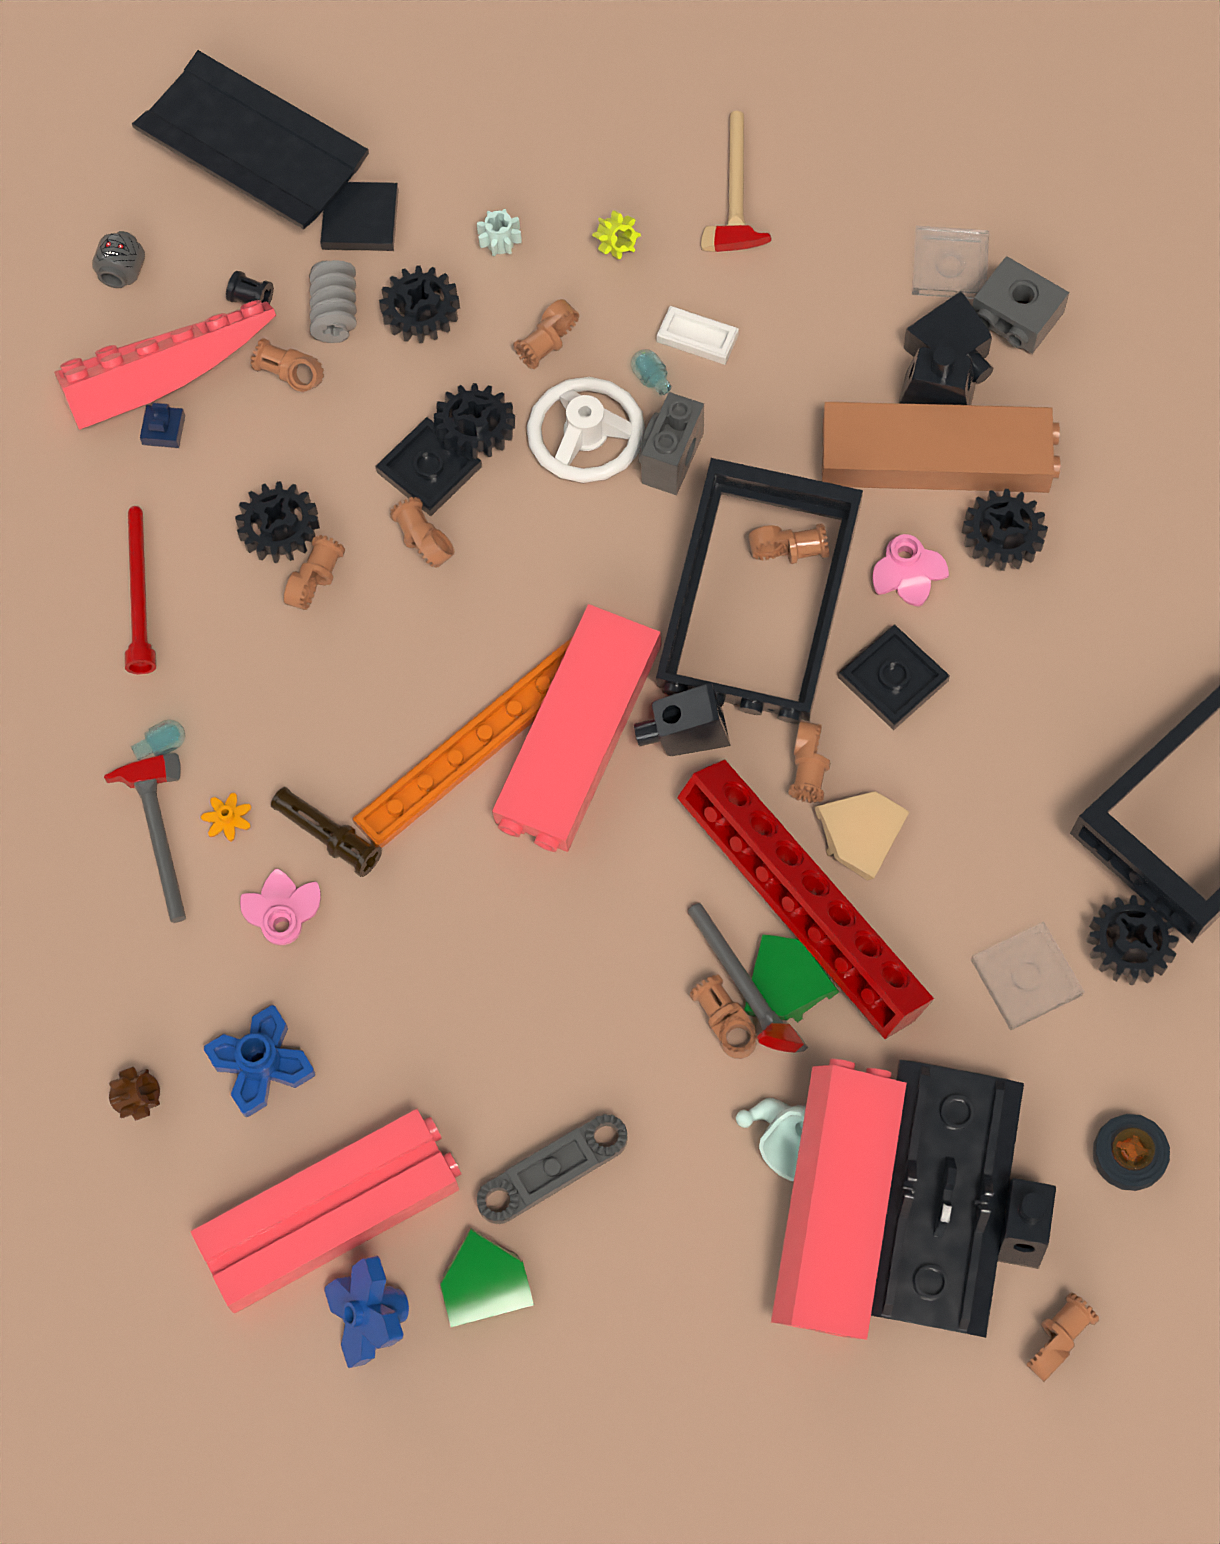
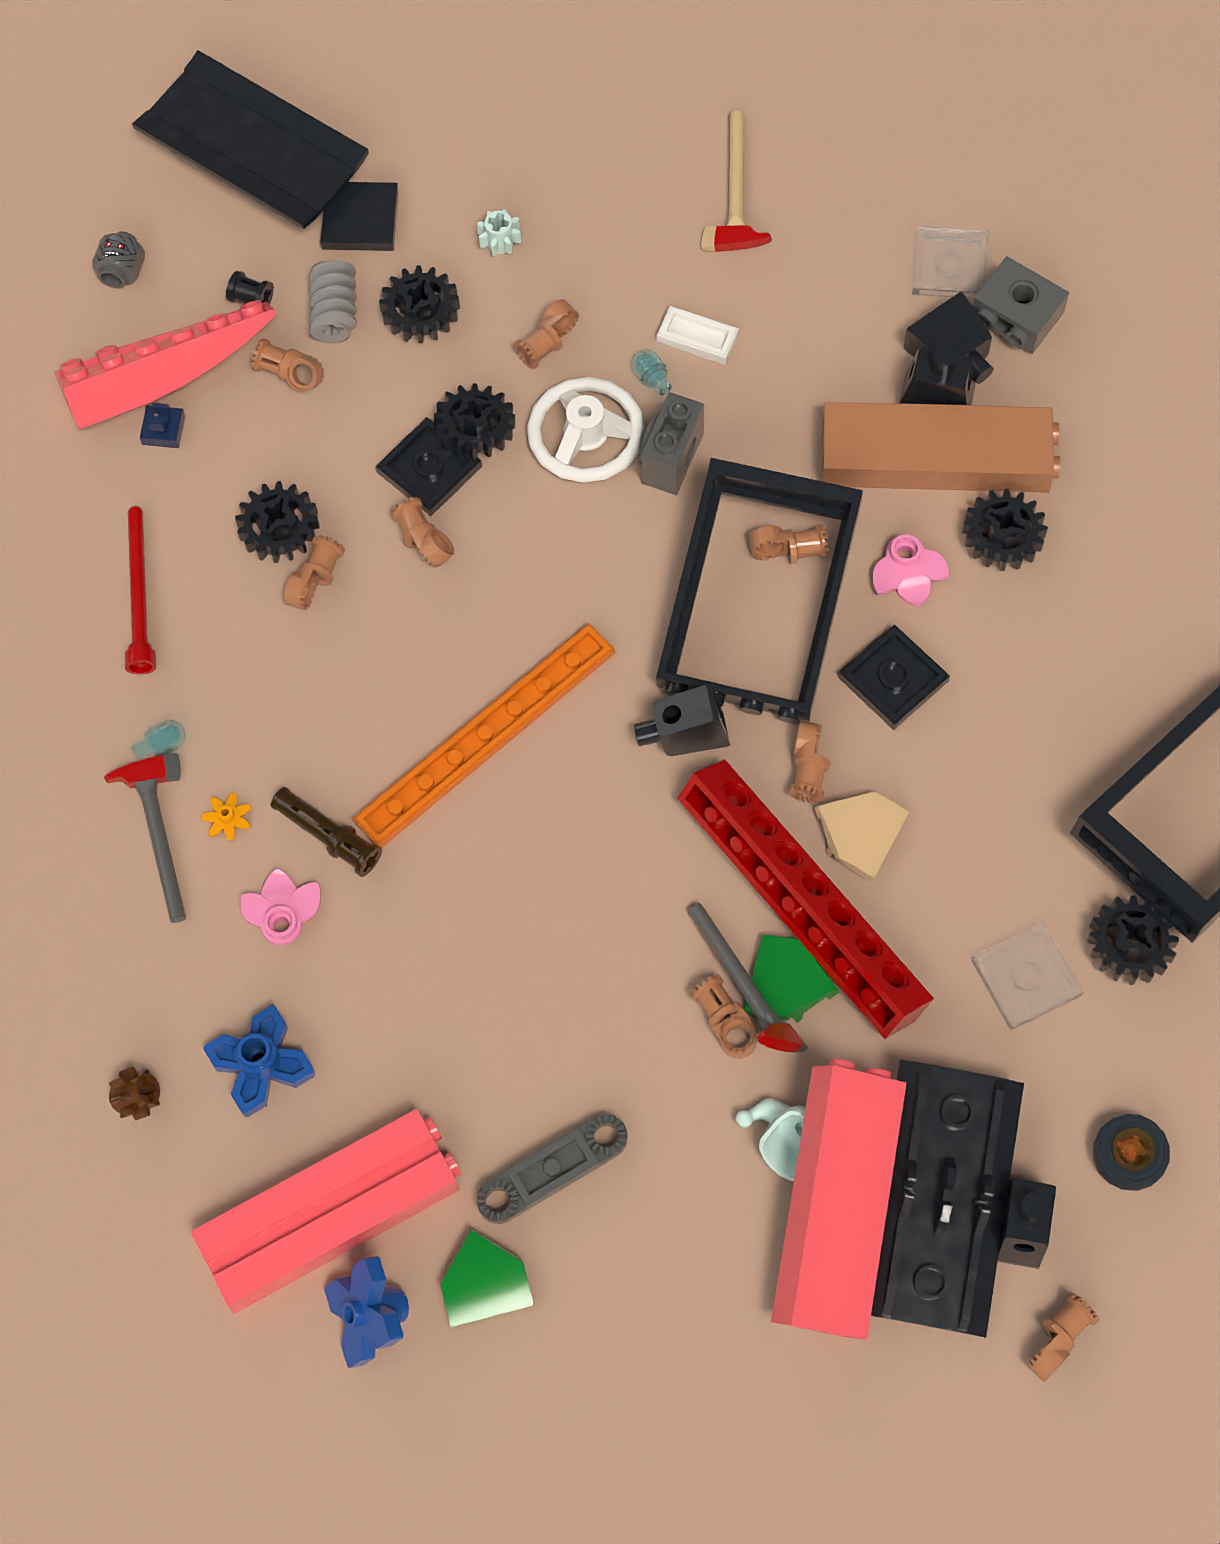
(576, 729): coral brick -> none
(626, 234): neon yellow gear -> none

